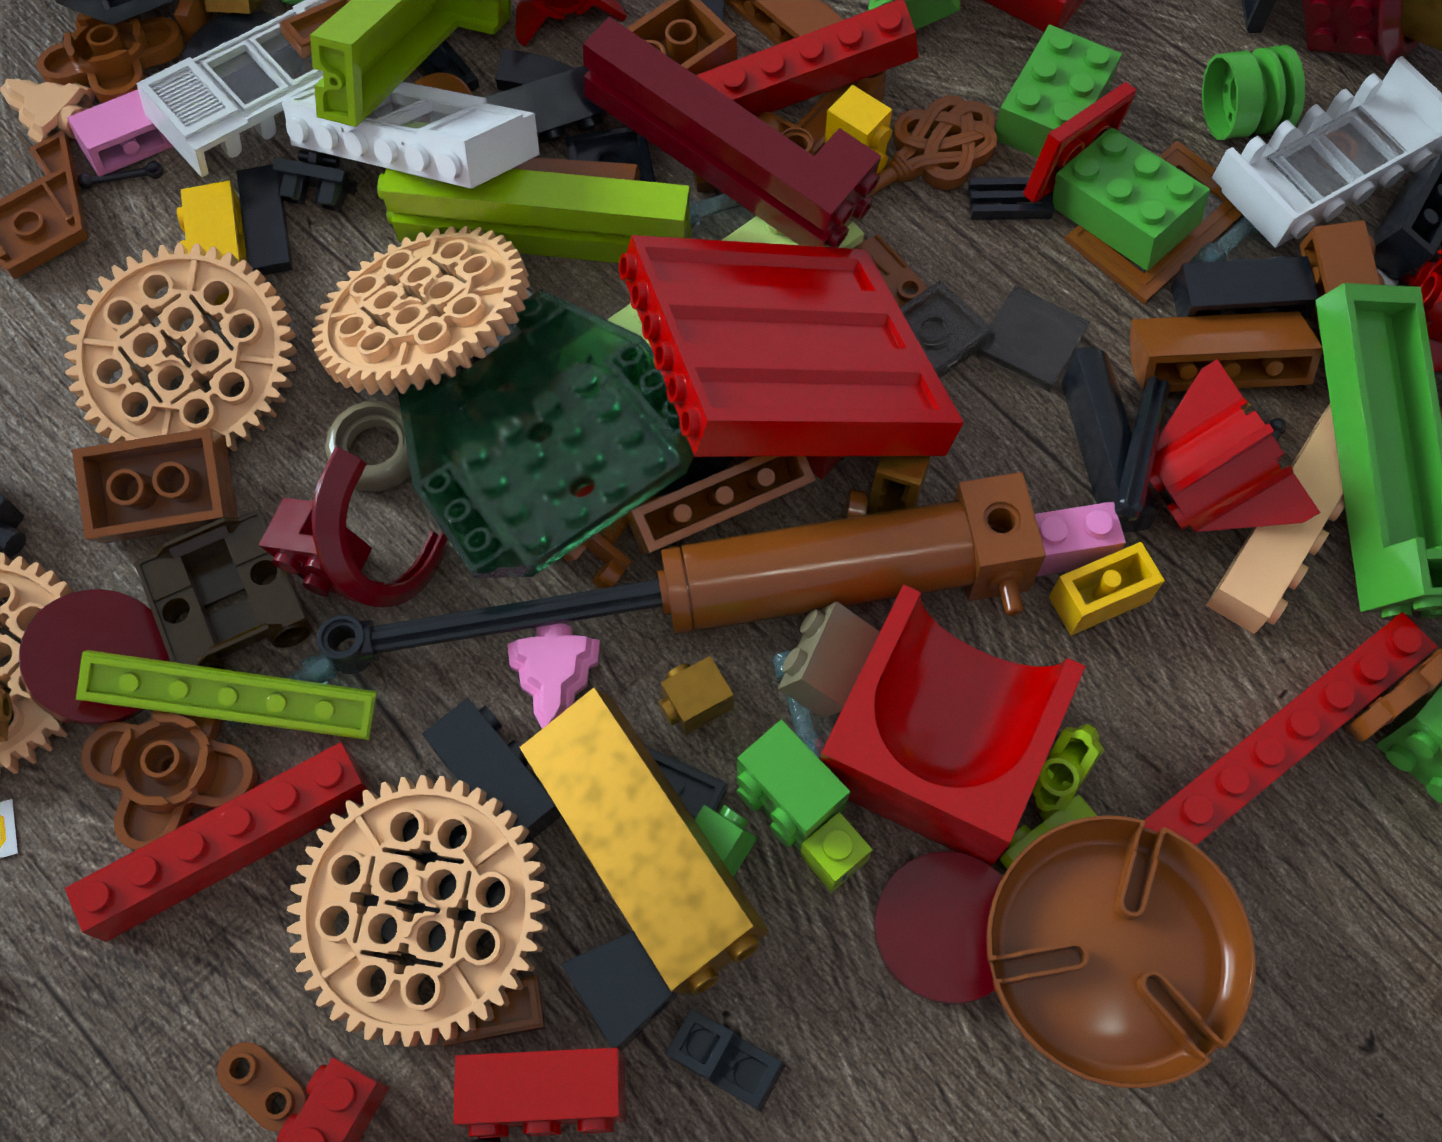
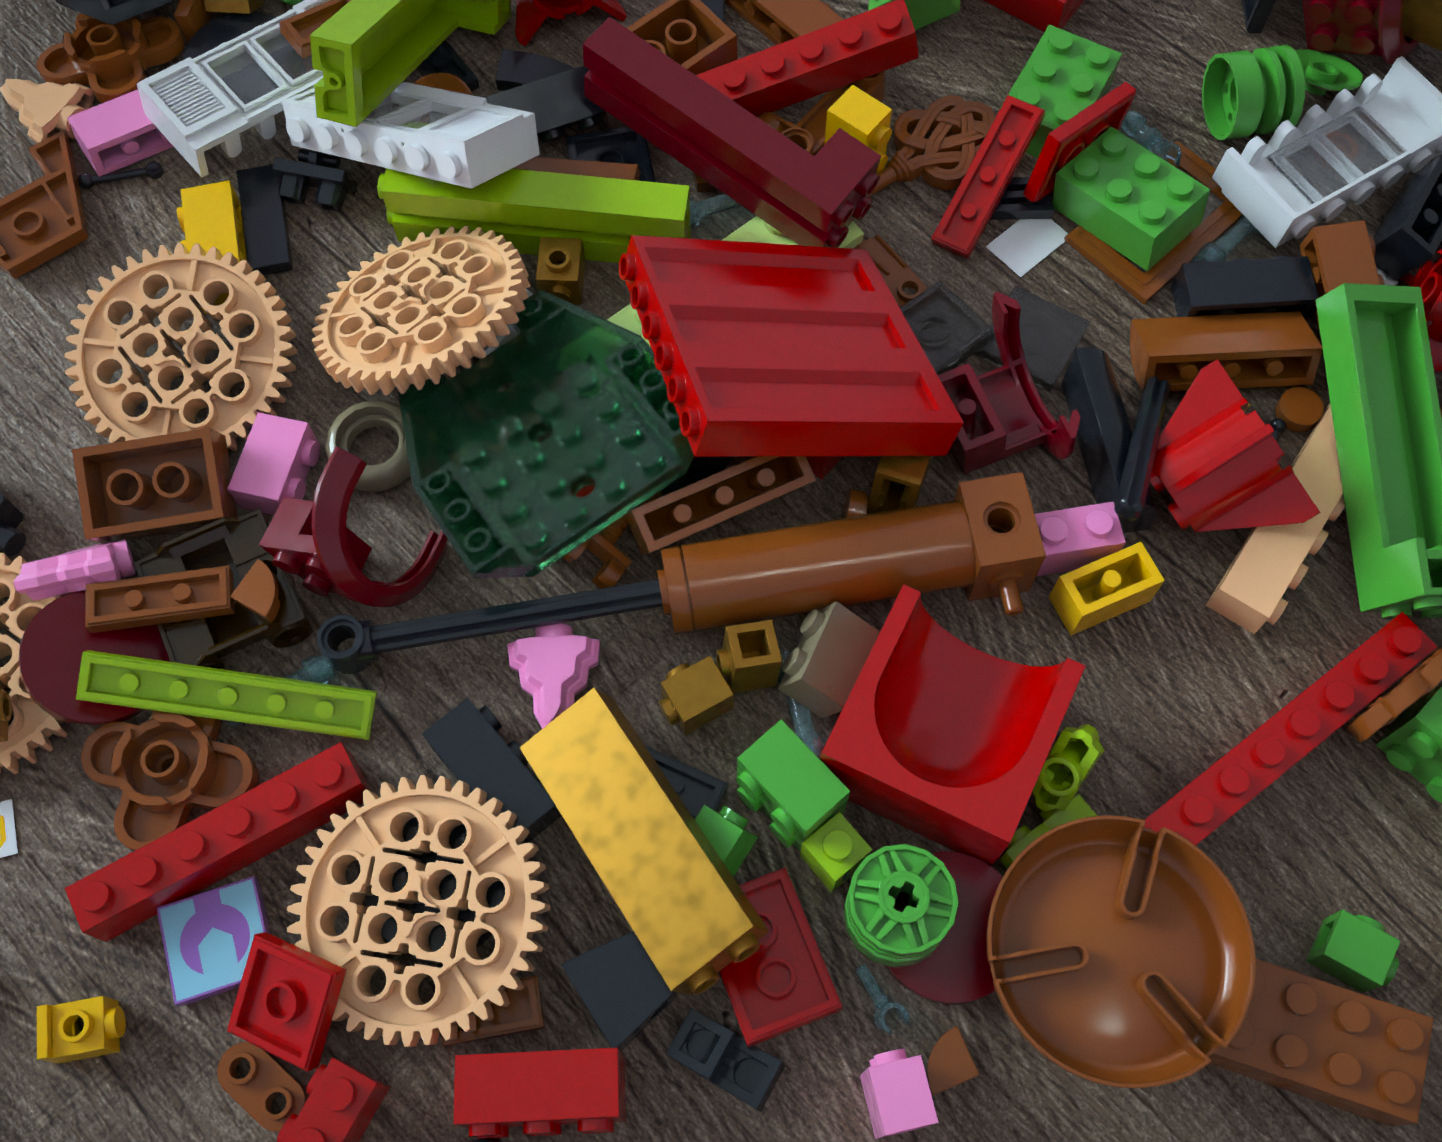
(59, 1029): none -> yellow brick
(75, 569): none -> bright pink rock
(159, 599): none -> dark orange tile
(211, 938): none -> tile
(259, 591): none -> dark orange tile
(274, 463): none -> bright pink brick
(286, 1001): none -> red tile
(561, 268): none -> pearl gold brick
(750, 656): none -> pearl gold brick
(786, 977): none -> red tile
(880, 1000): none -> clear light blue hand
(893, 935): none -> bright green wheel
(897, 1094): none -> bright pink brick
(949, 1062): none -> dark orange tile
(988, 176): none -> red tile
(1003, 406): none -> dark red piece
(1027, 243): none -> white sticker
(1150, 138): none -> clear light blue piece
(1299, 409): none -> dark orange tile
(1328, 72): none -> bright green dish
(1331, 1046): none -> dark orange brick
(1355, 951): none -> bright green brick

